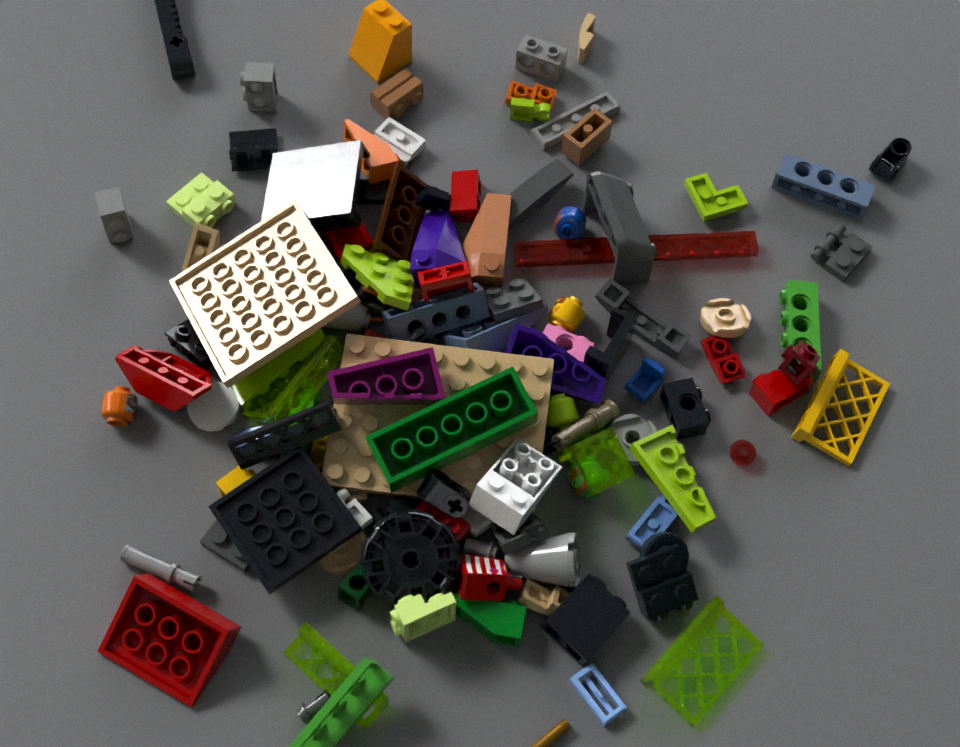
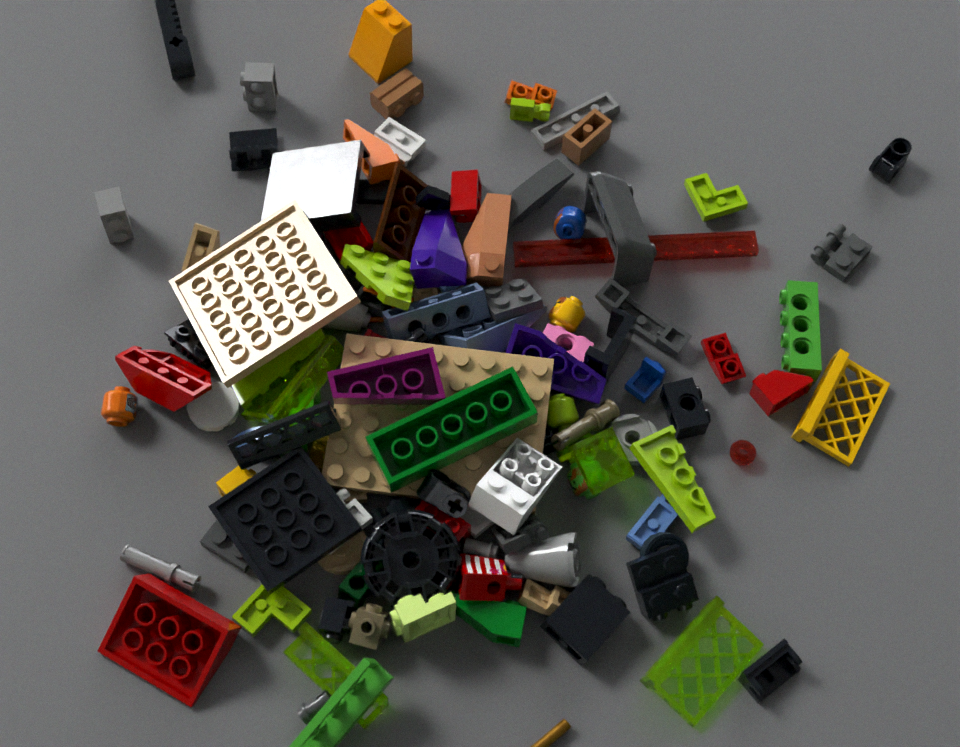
(202, 201): yellowish green plate -> none
(262, 607): none -> lime plate
(335, 619): none -> black brick
(362, 633): none -> dark tan brick
(445, 279): red hinge -> none
(541, 58): light grey brick -> none
(586, 38): tan slope -> none
(612, 714): light blue tile -> none
(725, 318): tan tile -> none
(770, 671): none -> black hinge
(799, 362): dark red brick -> none
(823, 186): sand blue brick -> none

